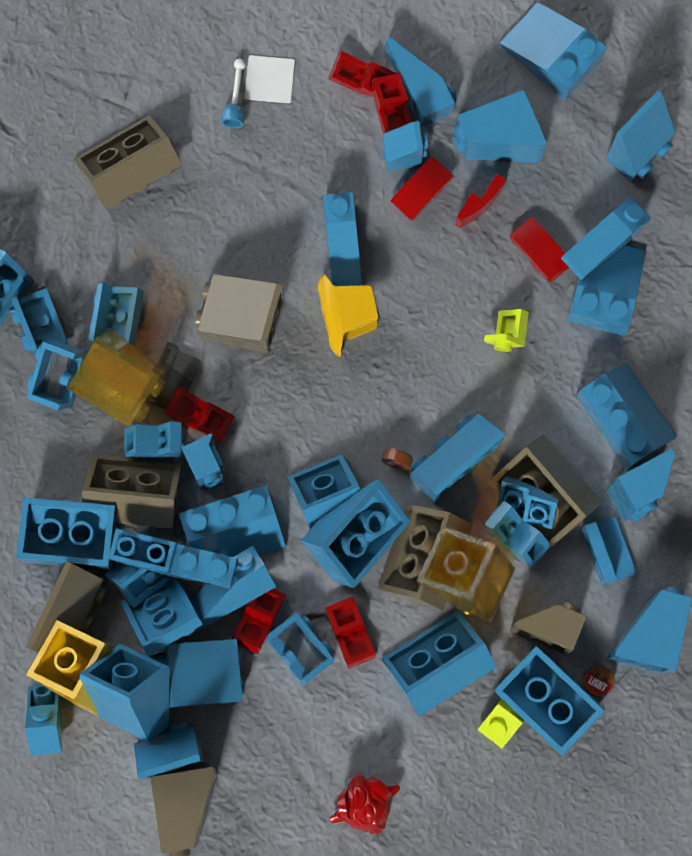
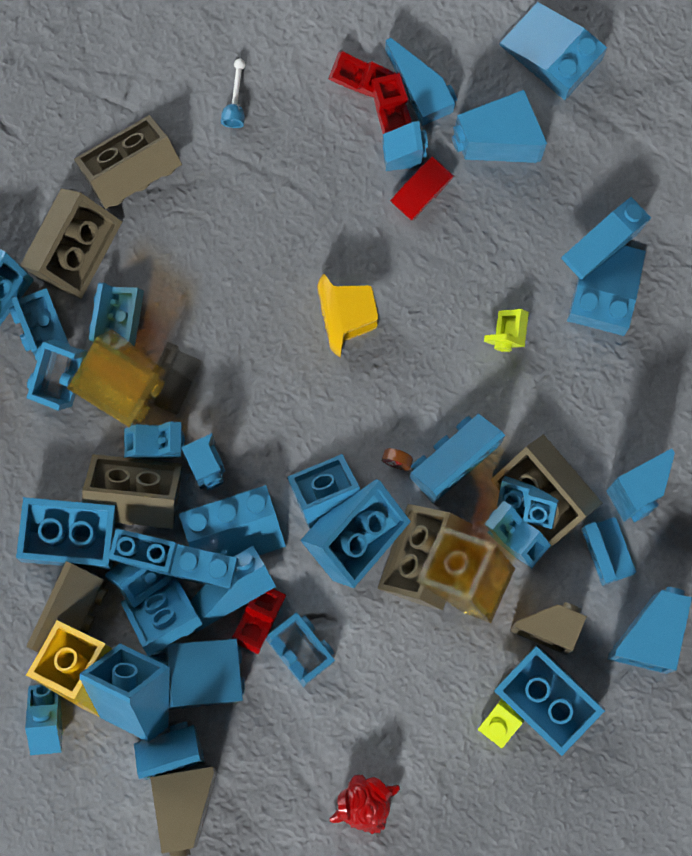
(71, 243): none -> dark tan slope
(198, 414): red slope -> none
(240, 312): dark tan slope -> none
(269, 79): white sticker -> none
(342, 239): dark azure slope -> none
(350, 632): red slope -> none
(439, 662): dark azure slope -> none
(477, 206): red slope -> none
(540, 249): red slope -> none
(598, 680): tile -> none
(625, 416): dark azure slope -> none
(642, 139): dark azure slope -> none

